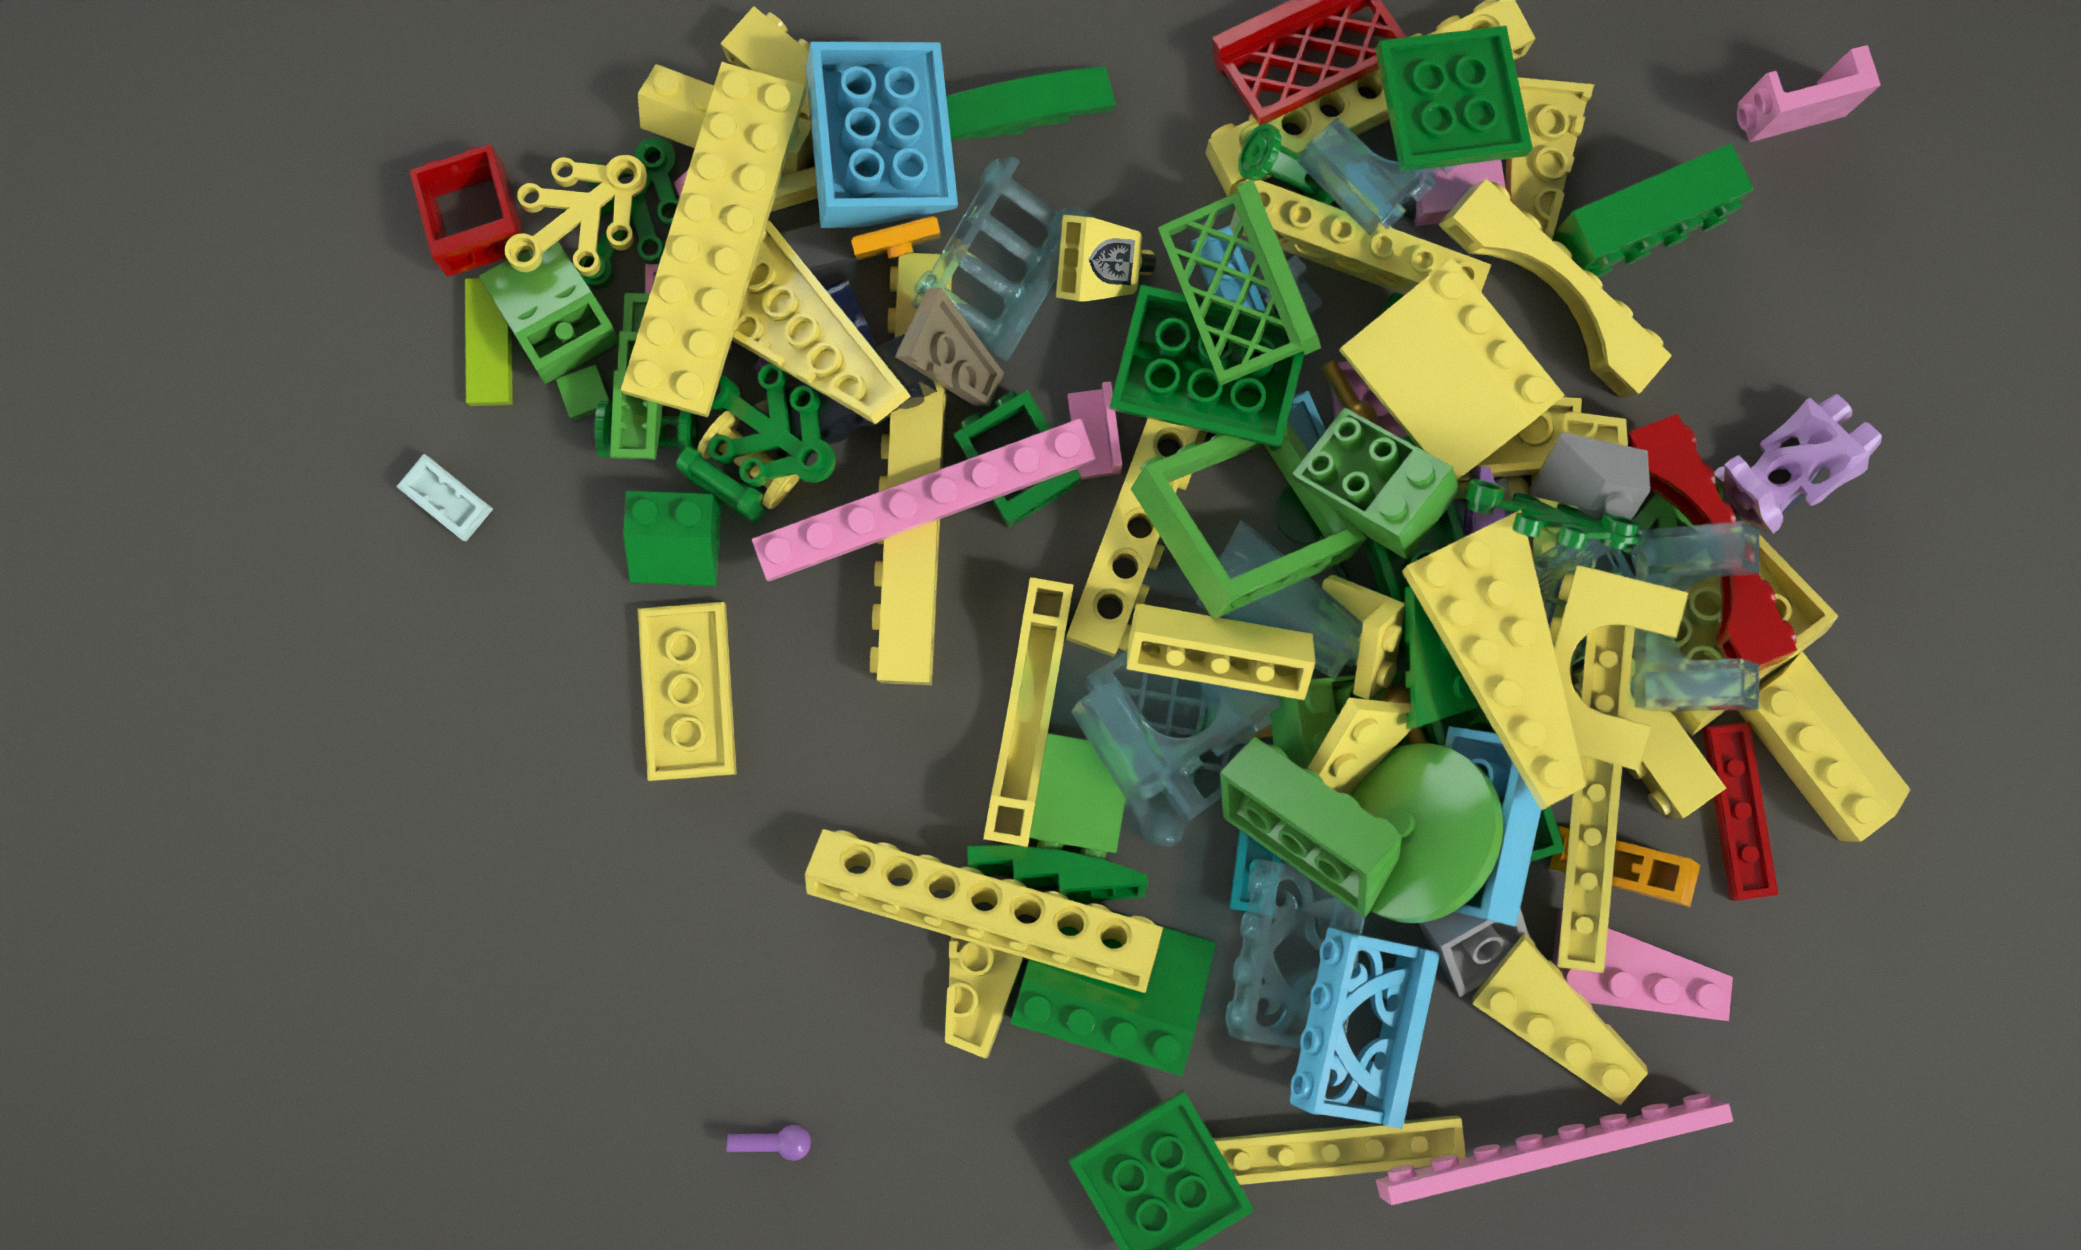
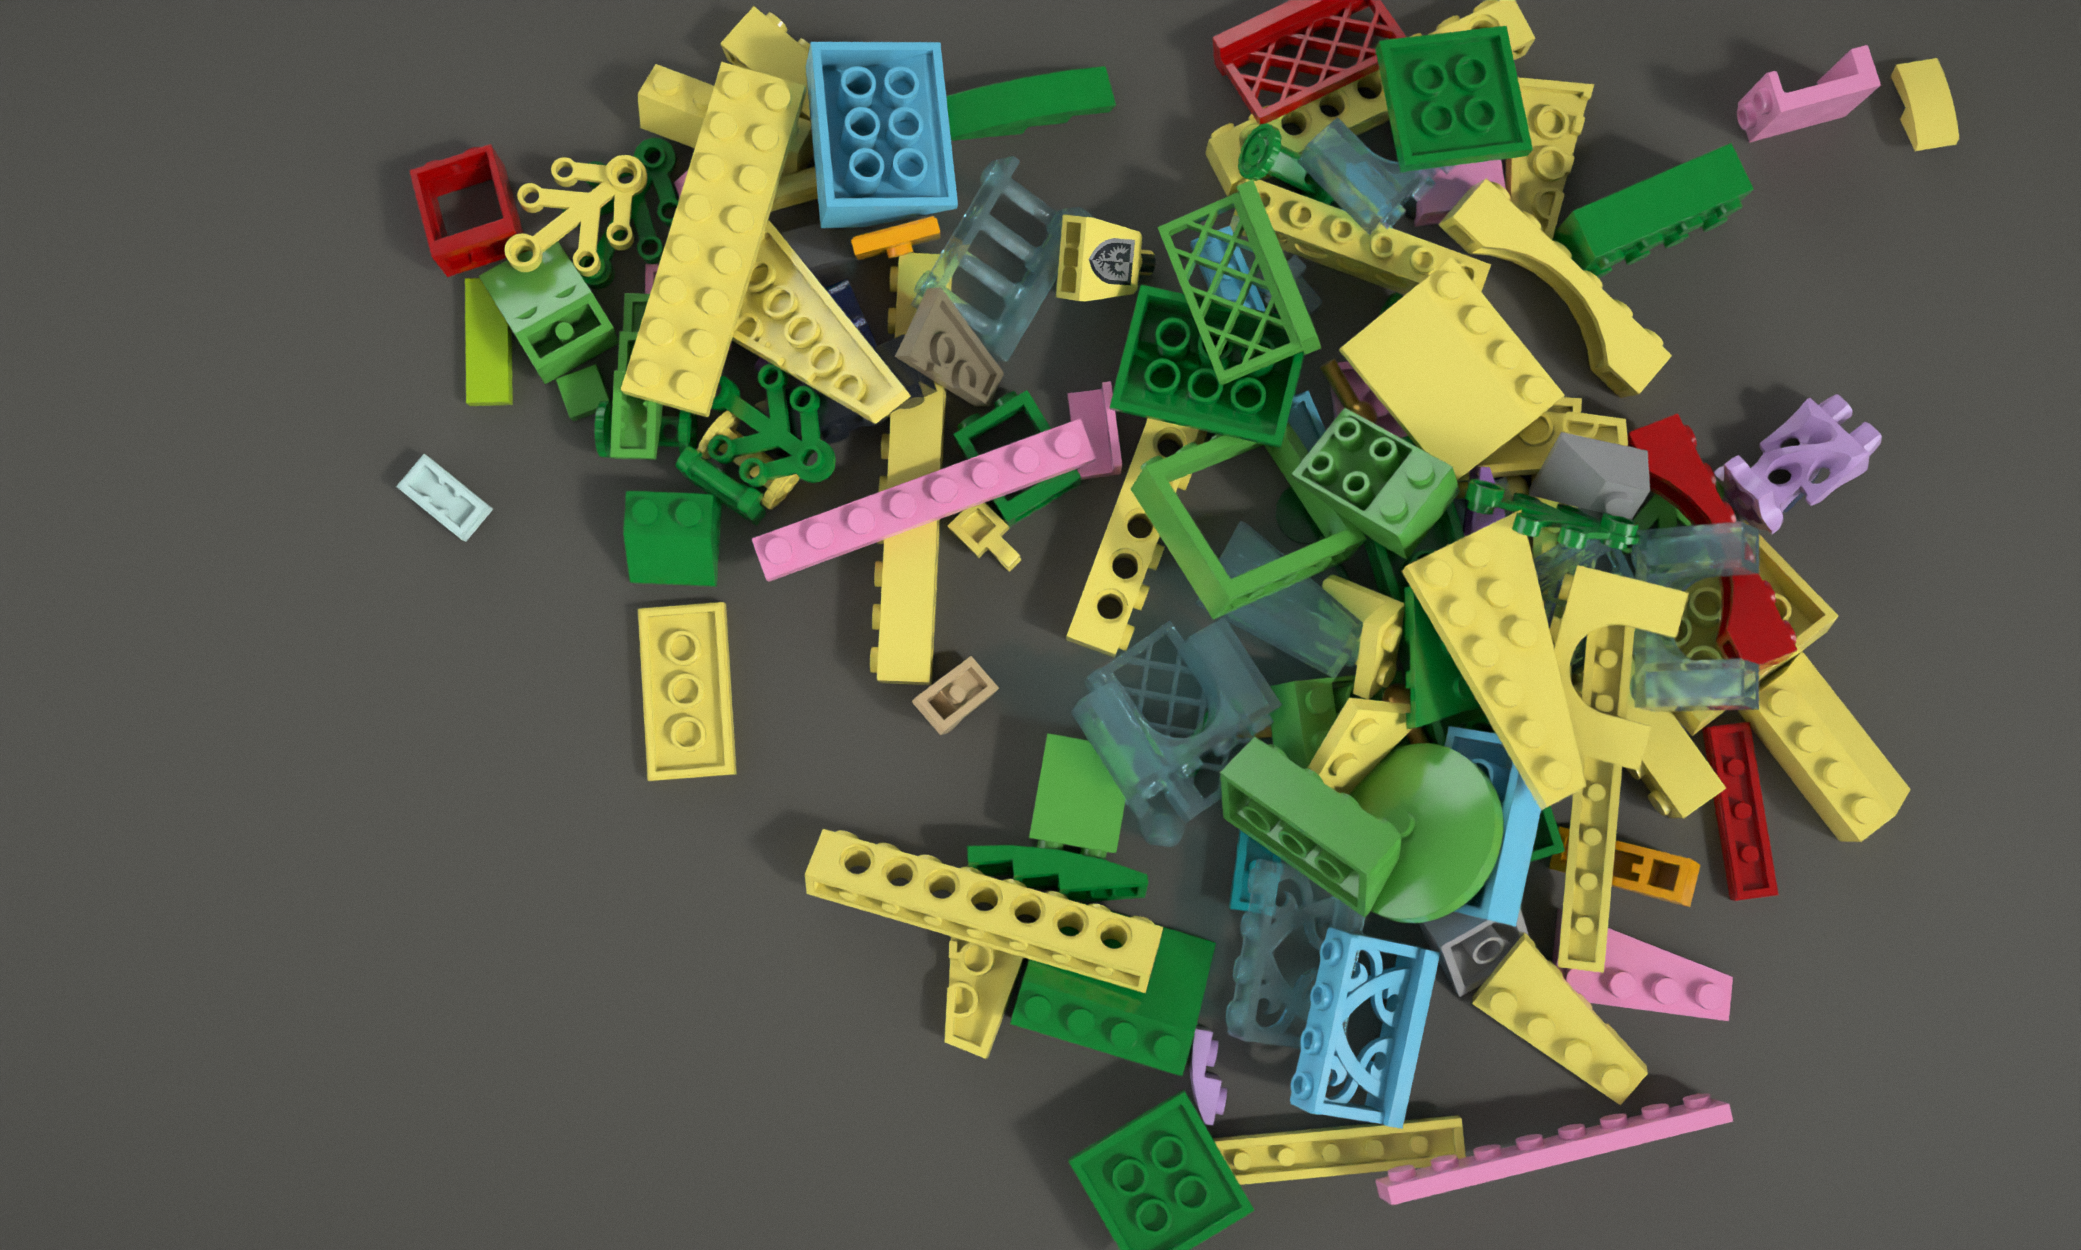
(791, 1142): medium lavender bar -> none
(955, 695): none -> tan slope
(982, 531): none -> light yellow plate
(1028, 712): light yellow arch -> none
(1206, 1086): none -> lavender slope
(1220, 651): light yellow brick -> none
(1928, 104): none -> light yellow slope

